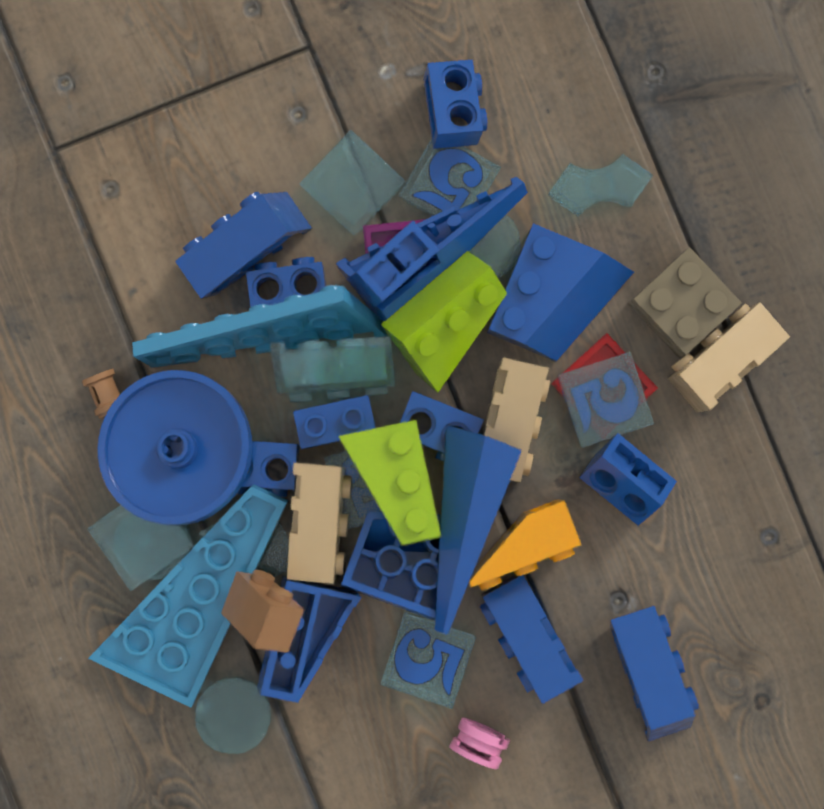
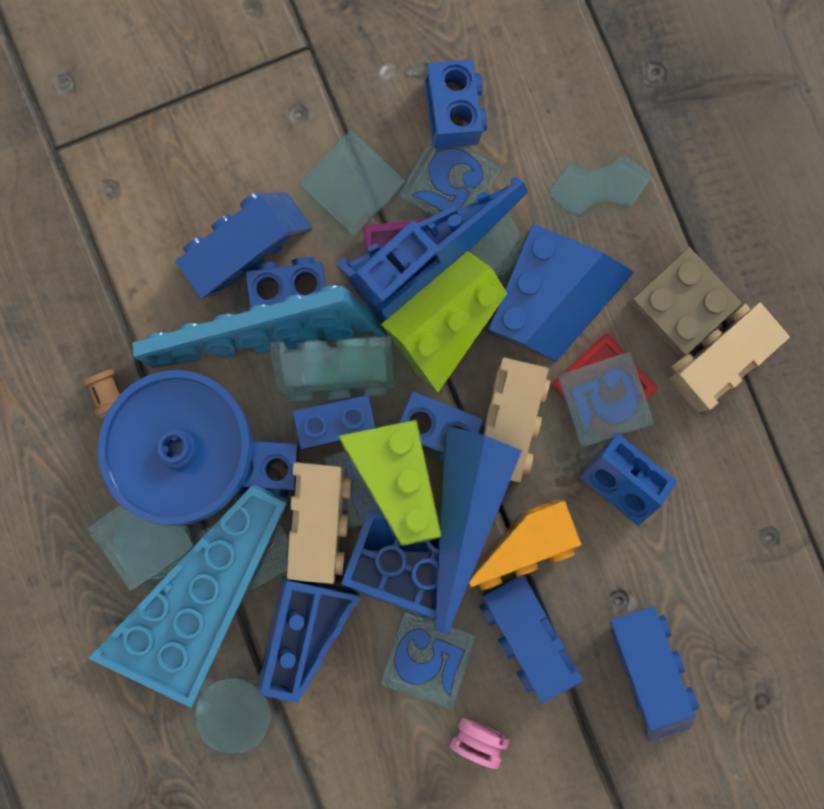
(262, 611): medium nougat brick -> none

